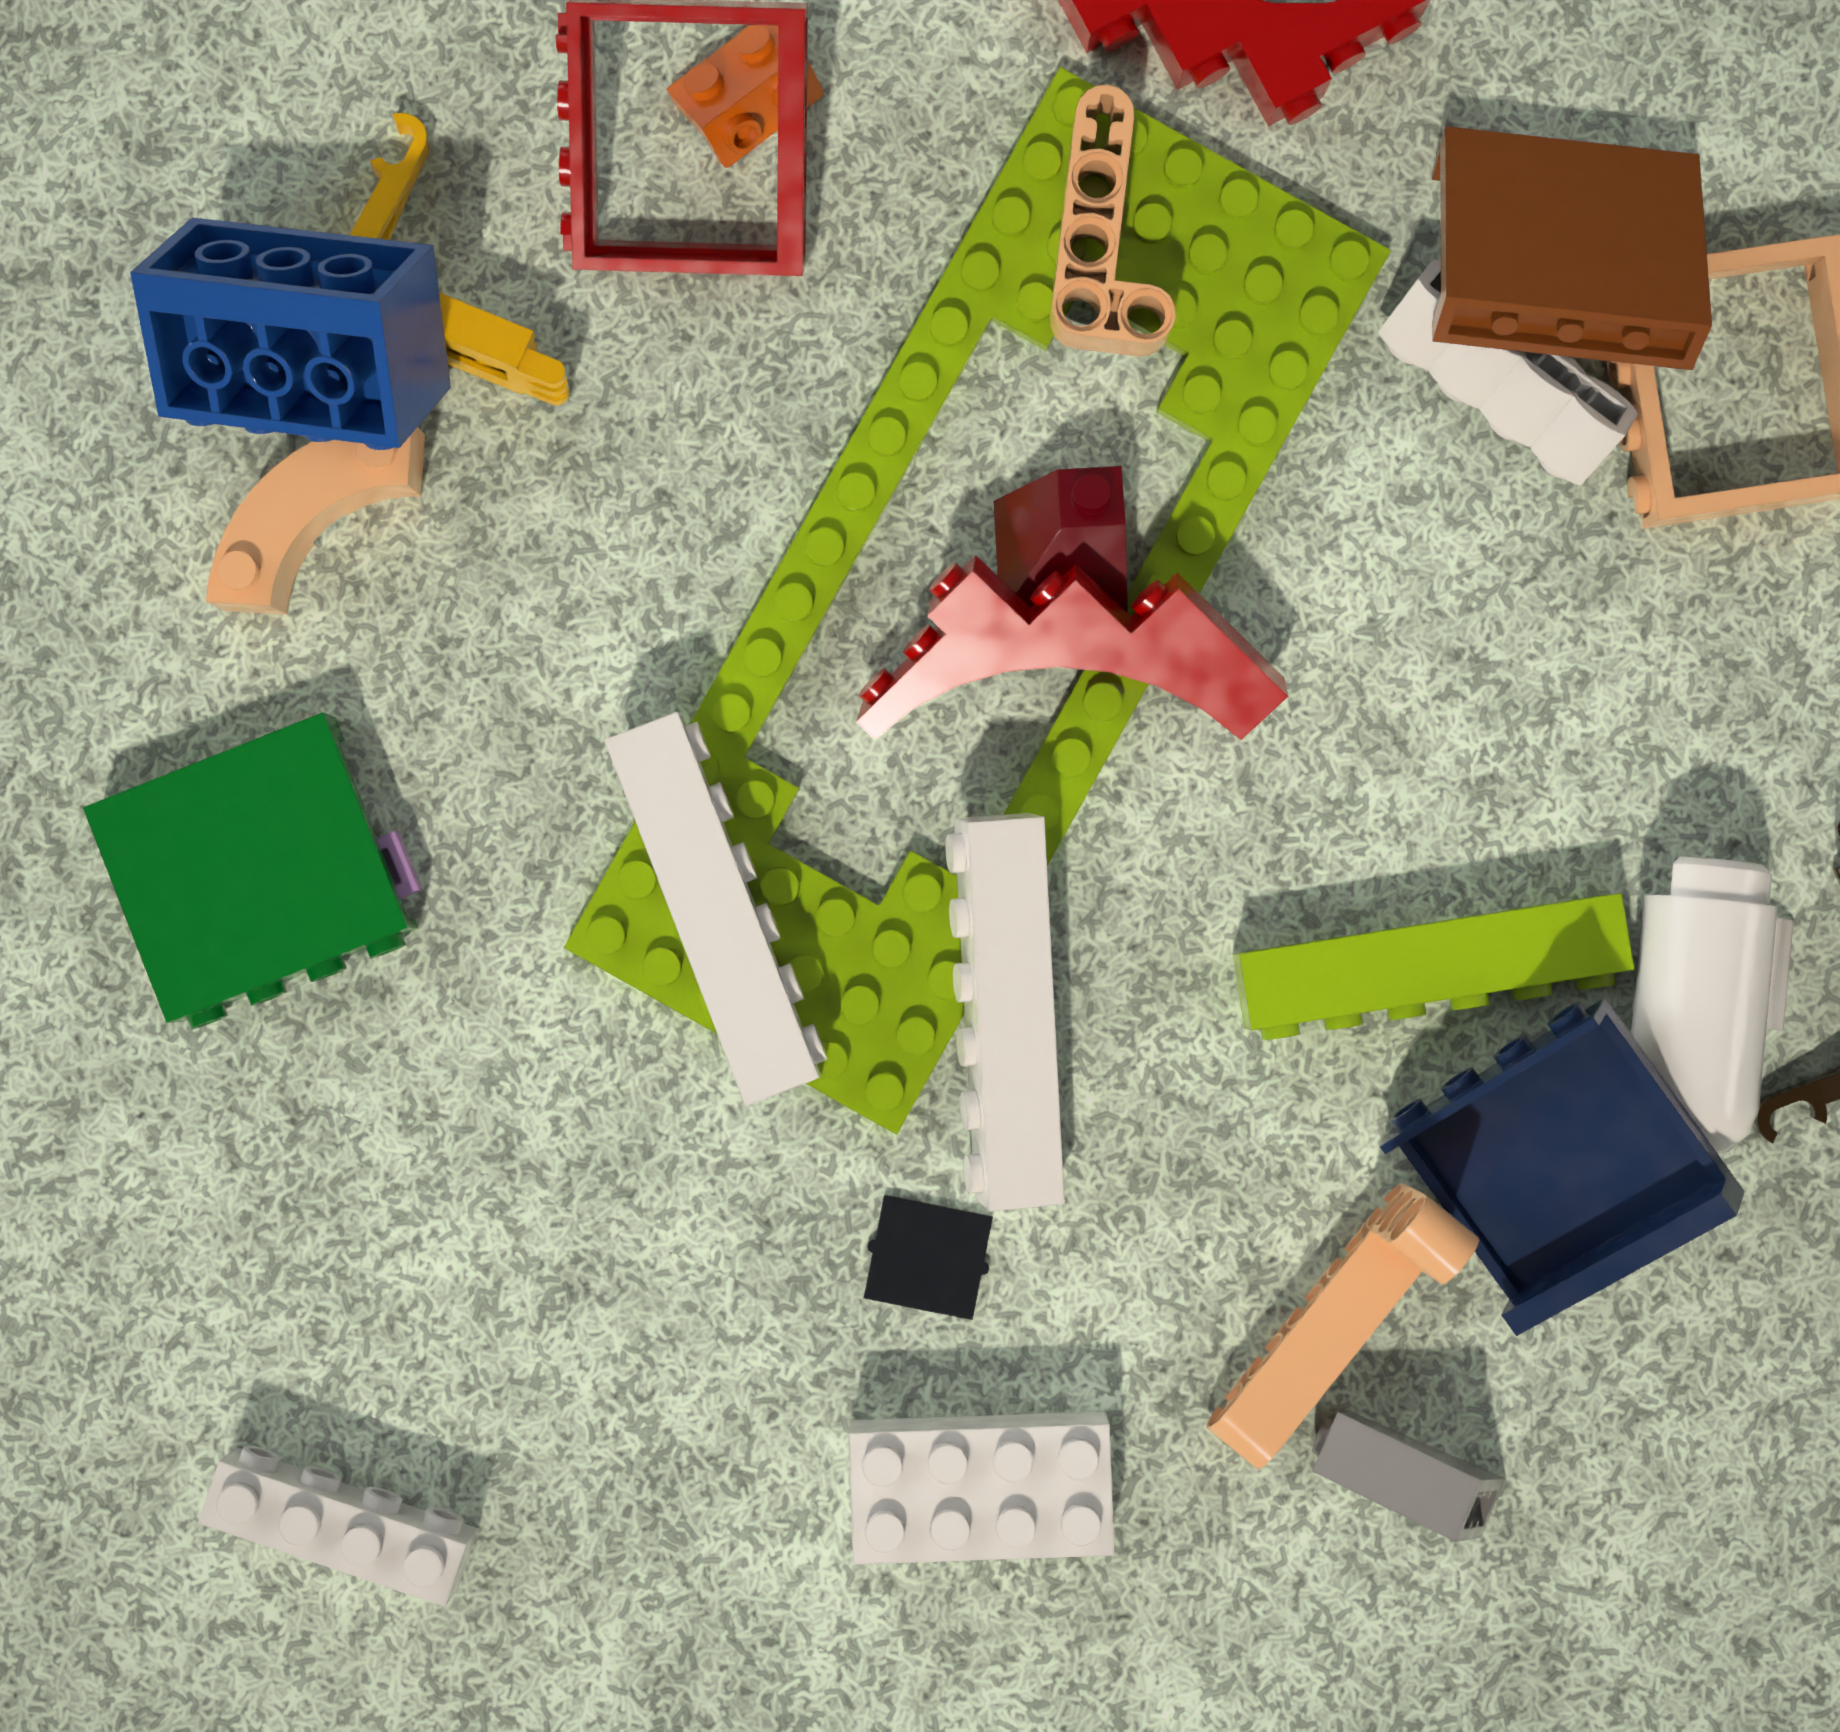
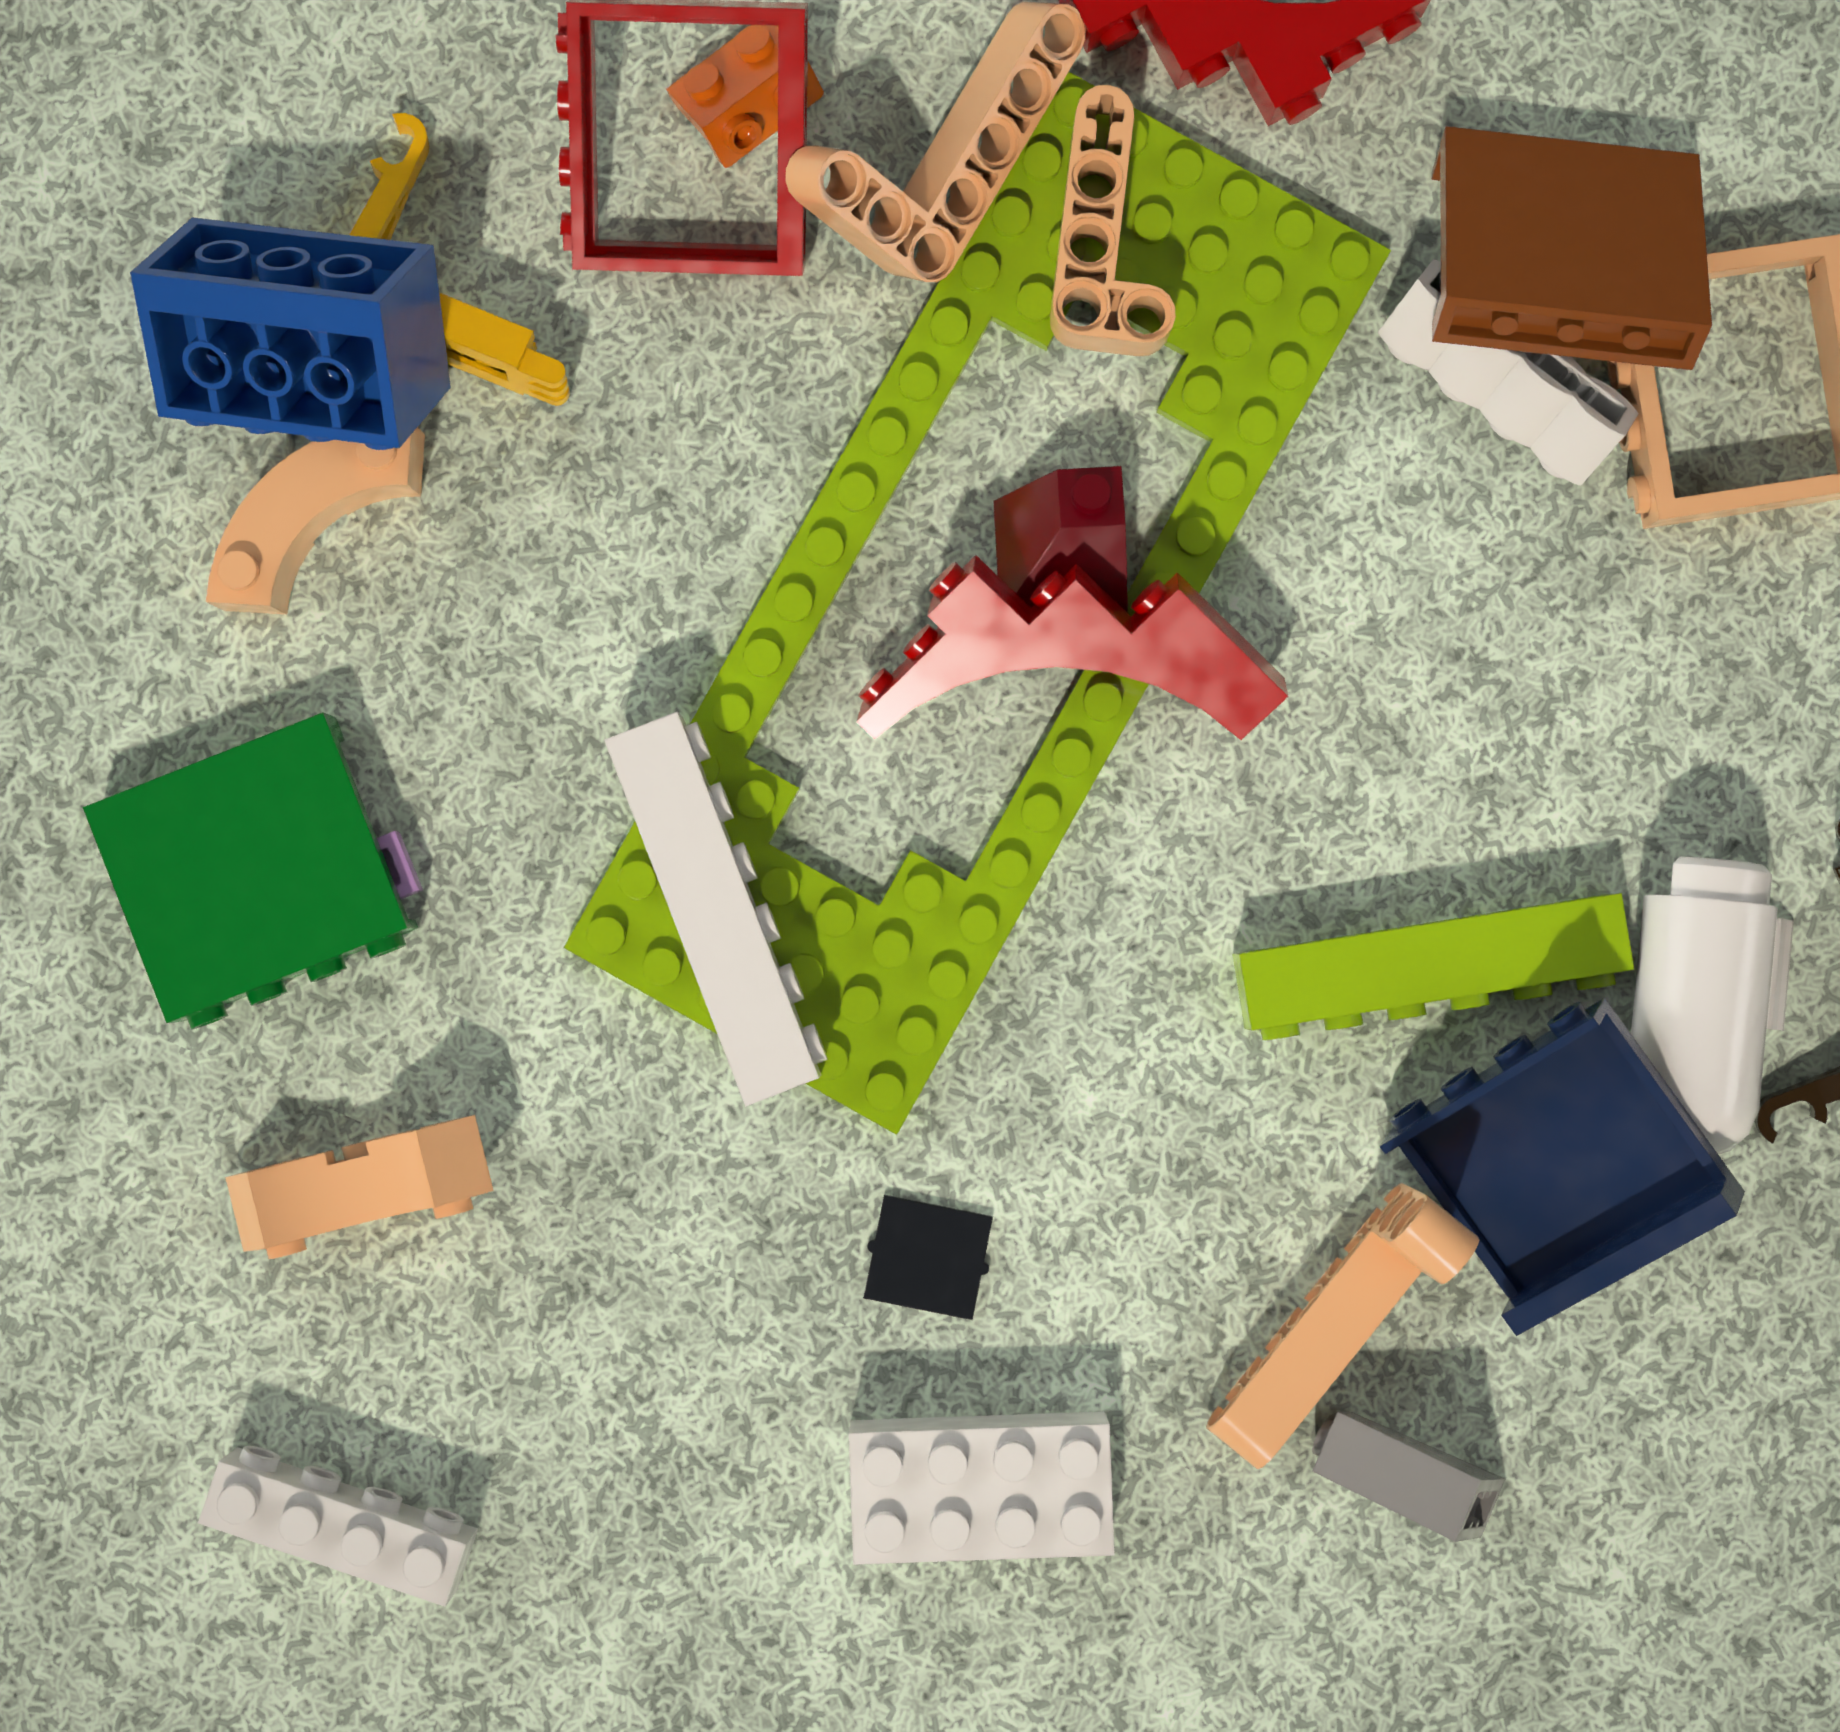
(376, 1180): none -> light nougat brick
(953, 156): none -> light nougat beam
(1007, 1011): white brick -> none

